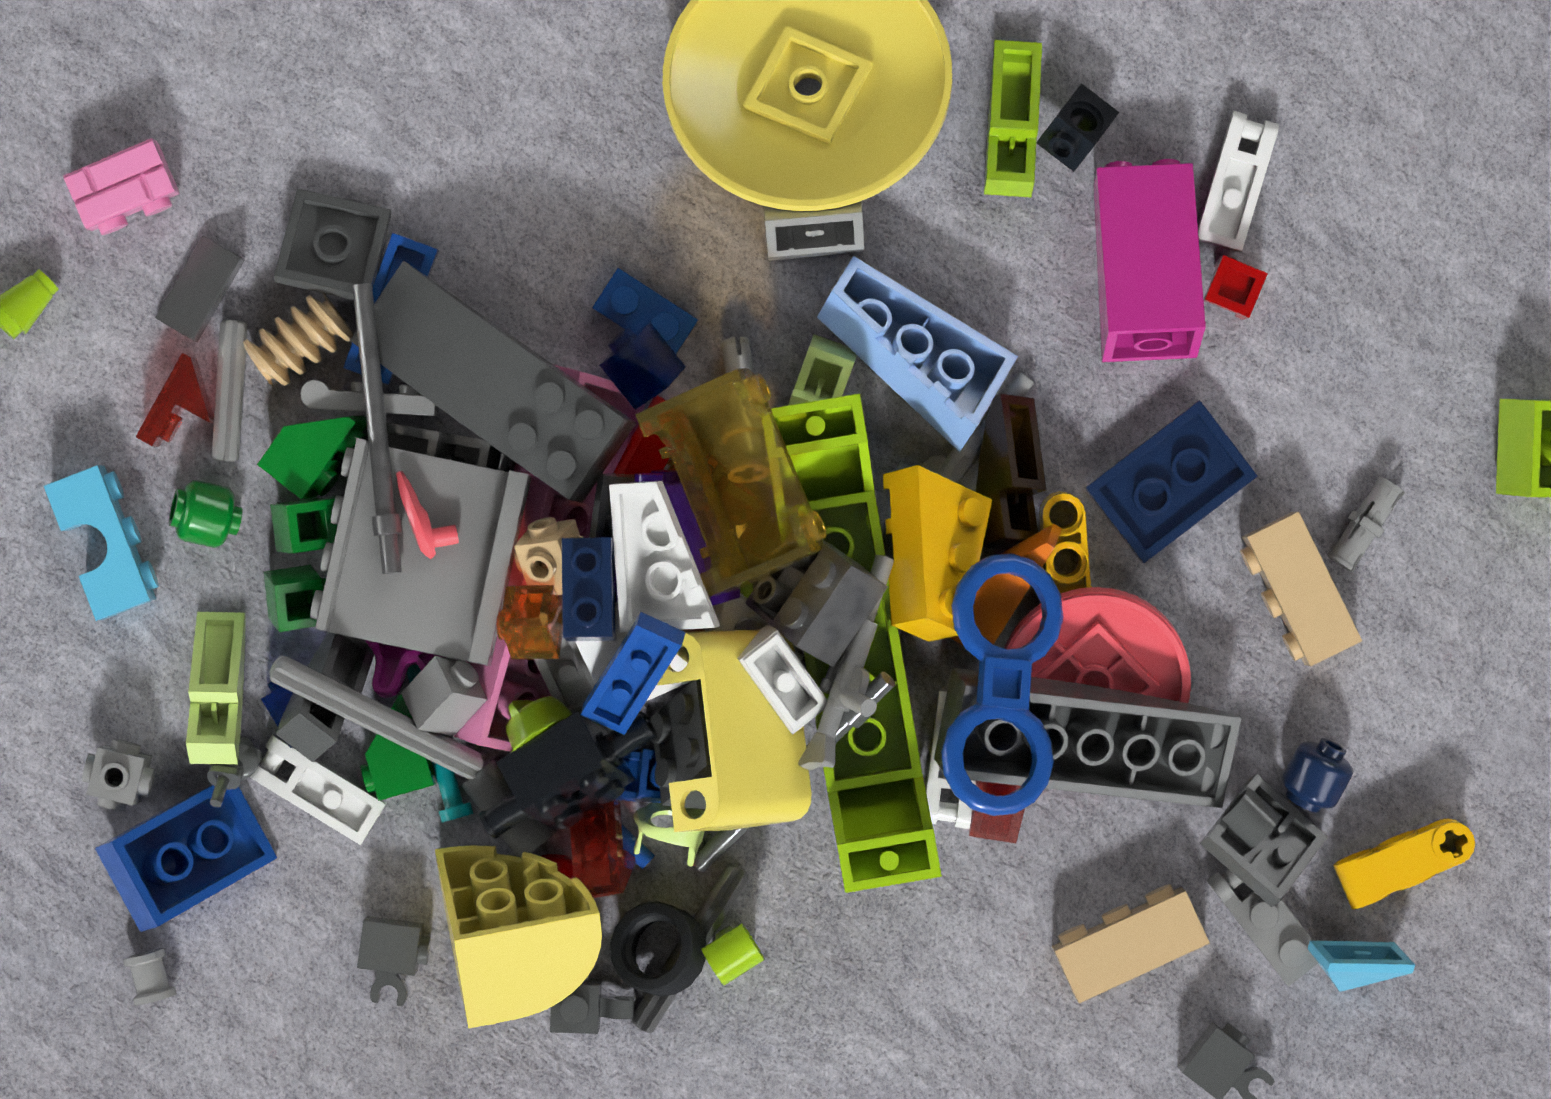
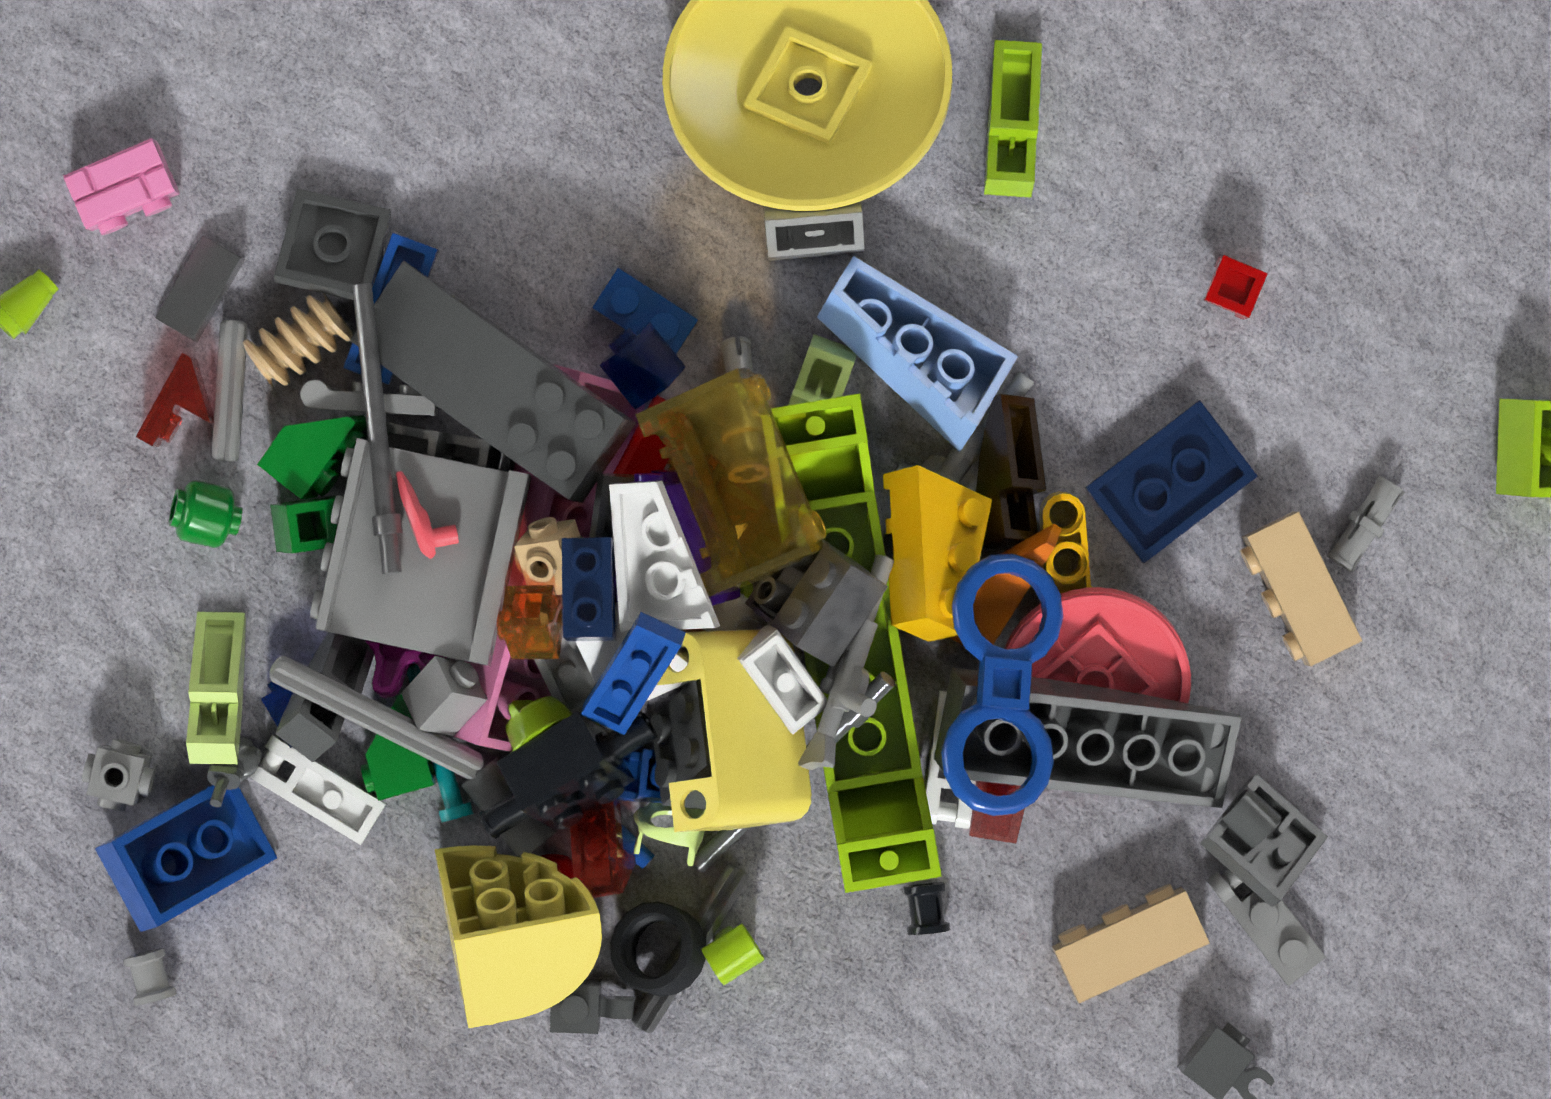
(122, 578): medium azure arch -> none
(291, 596): green brick -> none
(391, 950): dark grey brick -> none
(926, 908): none -> black bush
(1077, 127): black brick -> none
(1148, 261): dark pink slope -> none
(1236, 183): white plate -> none
(1317, 775): dark blue head -> none
(1360, 963): medium azure slope -> none
(1402, 862): yellow piece -> none

